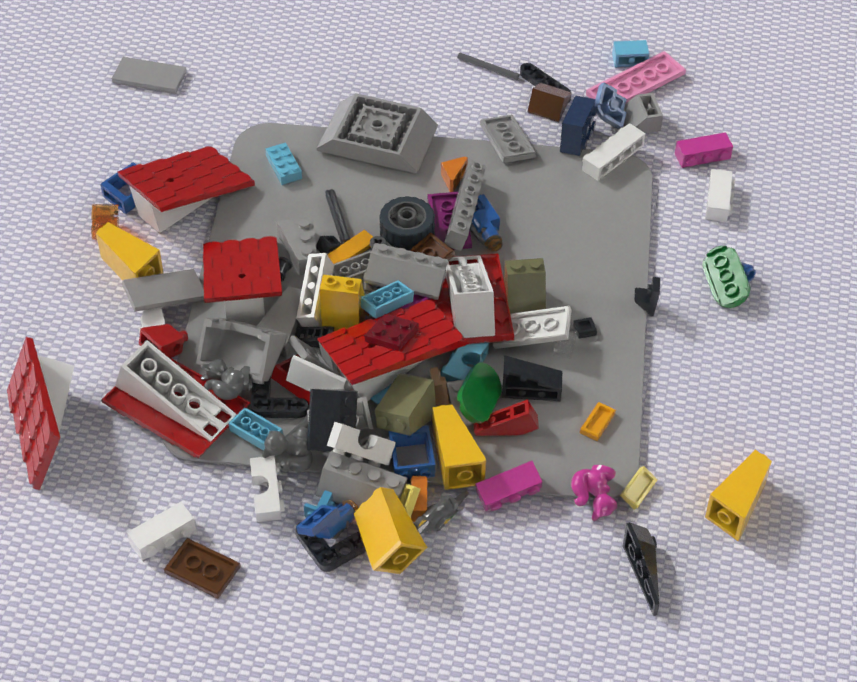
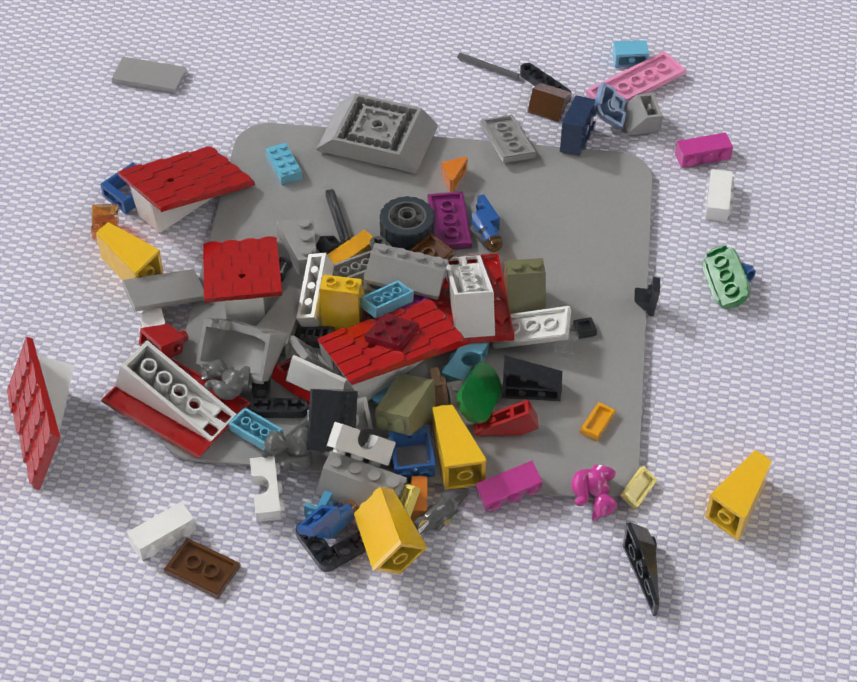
(465, 205): light grey brick -> none
(613, 151): white brick -> none

